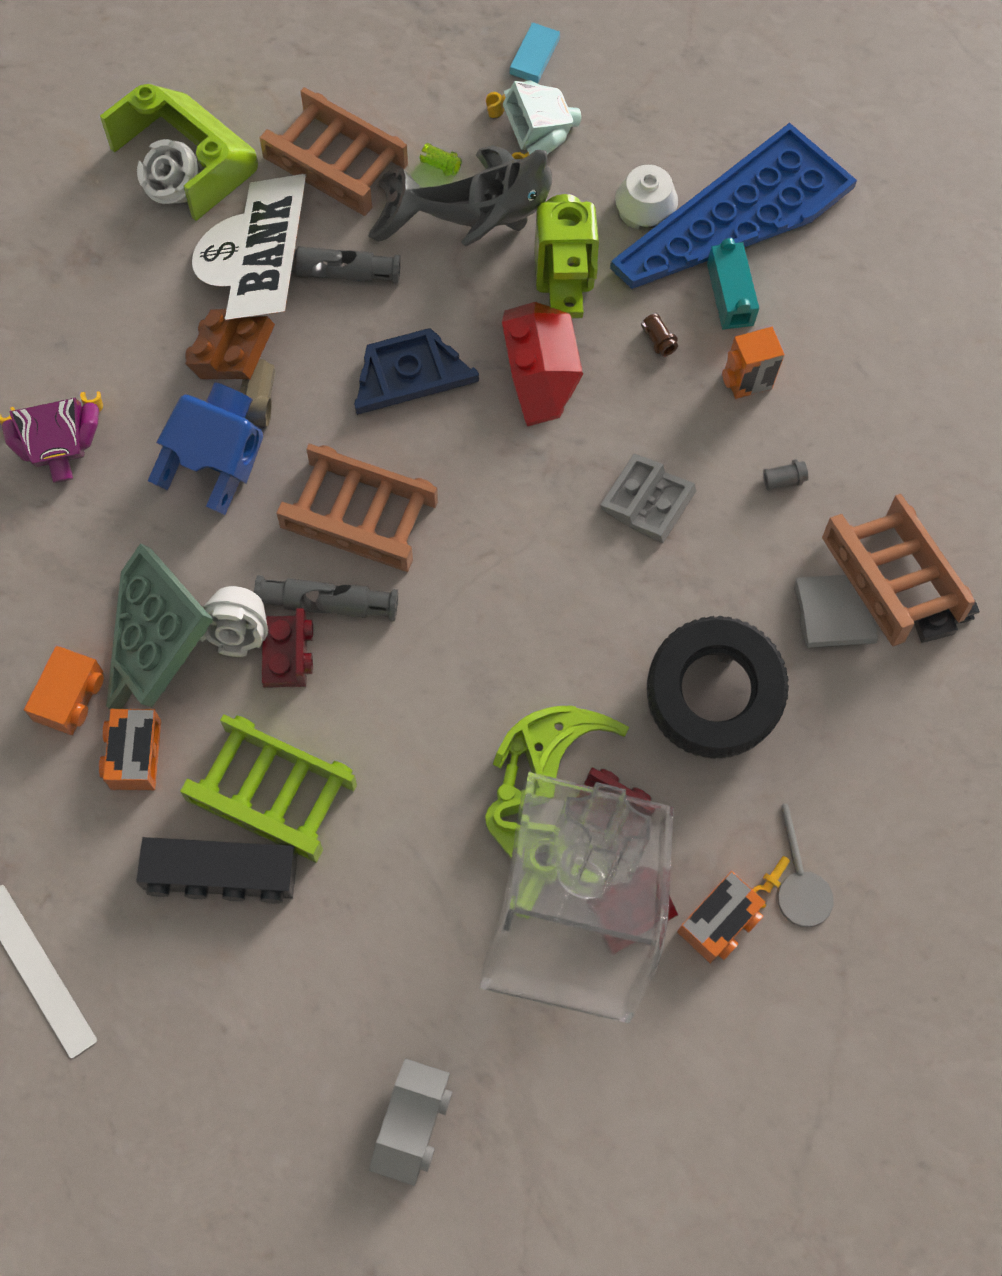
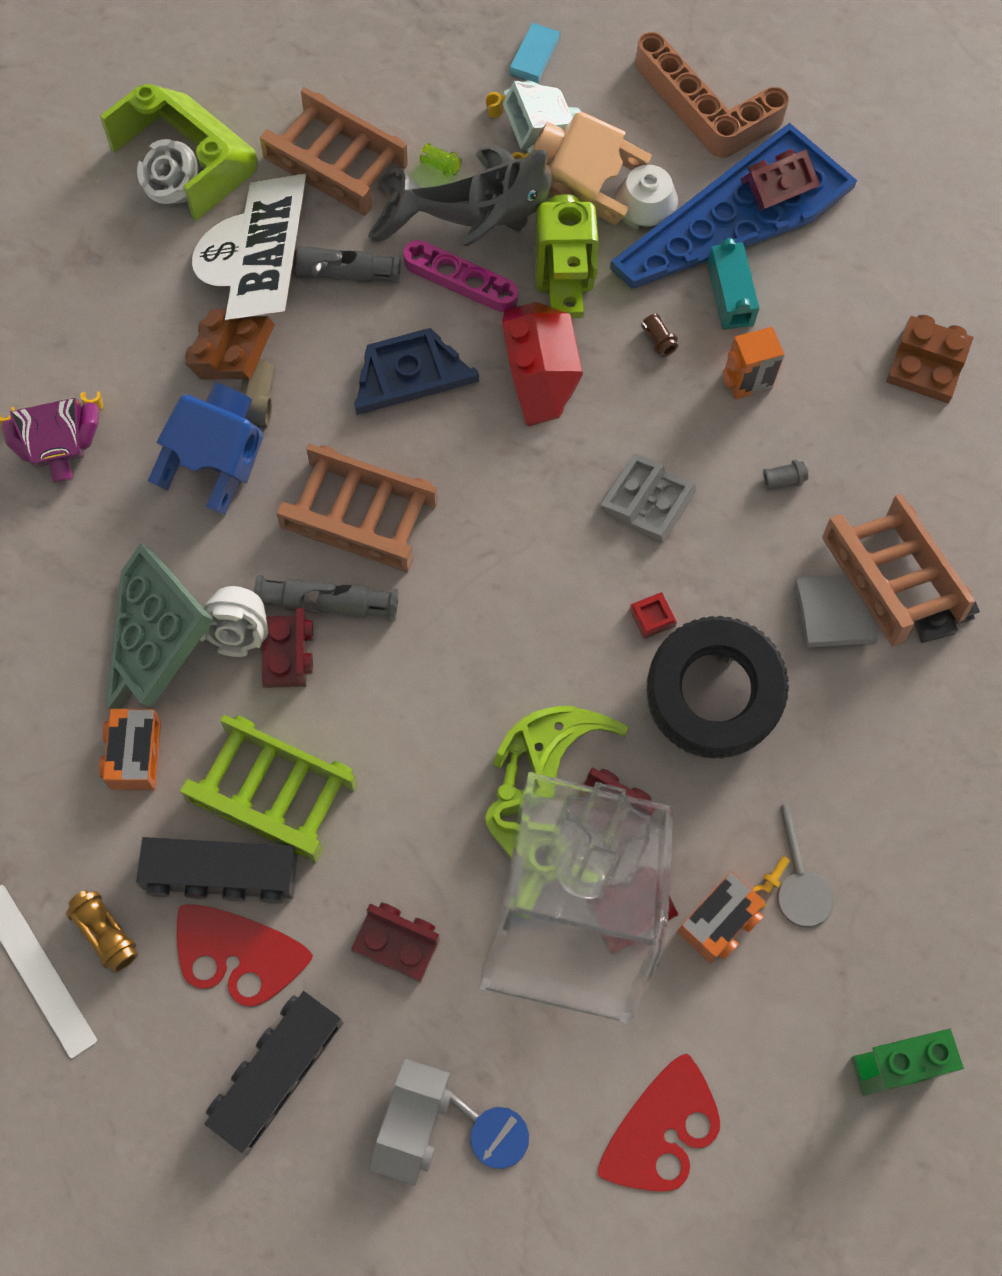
(64, 690): orange brick -> none
(111, 942): none -> pearl gold piece
(224, 934): none -> red piece
(273, 1073): none -> black brick
(396, 941): none -> dark red bracket
(463, 271): none -> dark pink beam
(497, 1136): none -> blue piece
(586, 157): none -> light nougat piece
(640, 1137): none -> red piece
(653, 615): none -> red tile
(699, 108): none -> nougat beam
(781, 180): none -> dark red bracket
(907, 1062): none -> green panel
(930, 358): none -> dark orange plate

